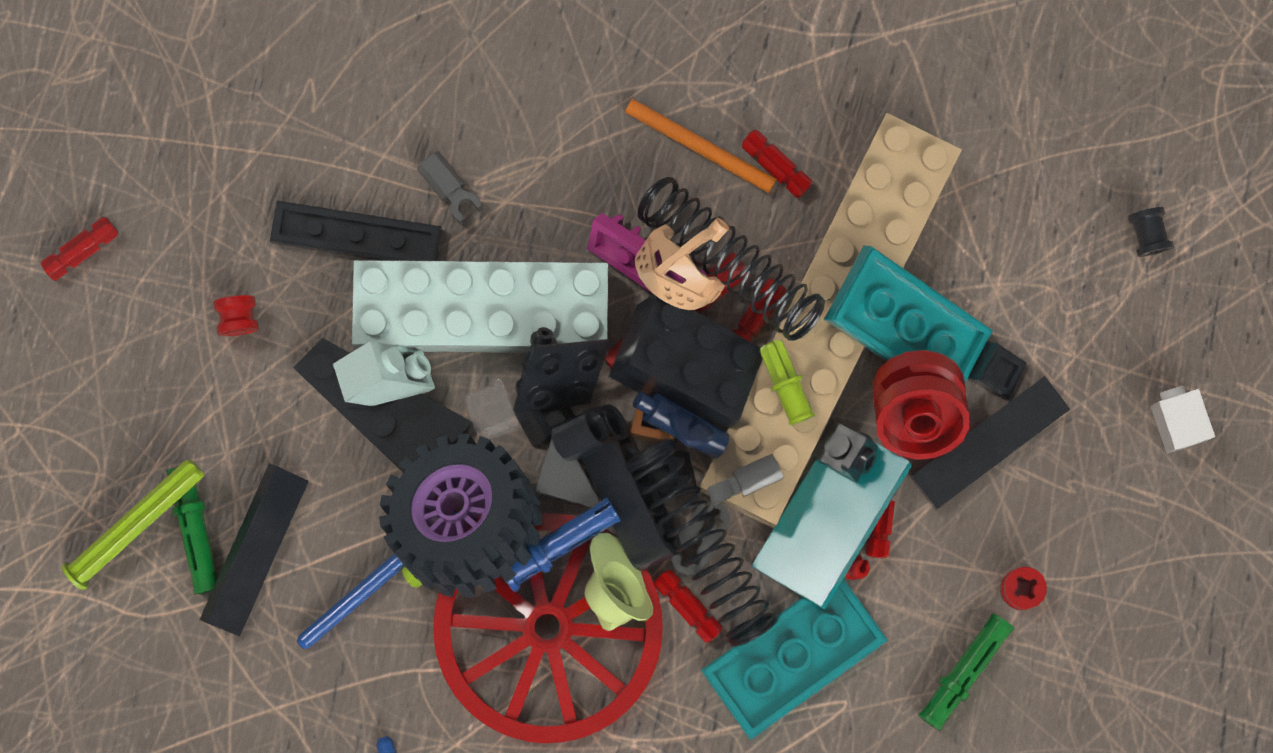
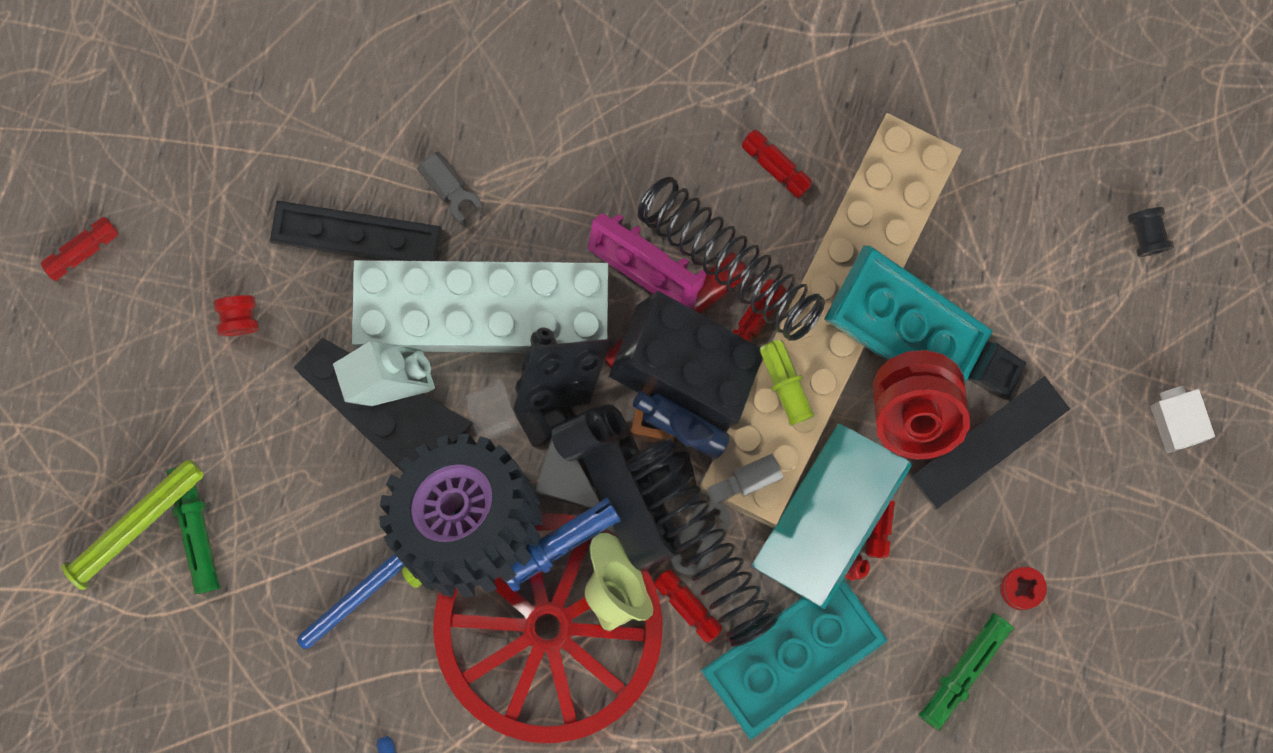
(254, 550): black tile -> none
(698, 288): light nougat helmet -> none
(700, 145): orange bar -> none
(845, 451): black bracket -> none

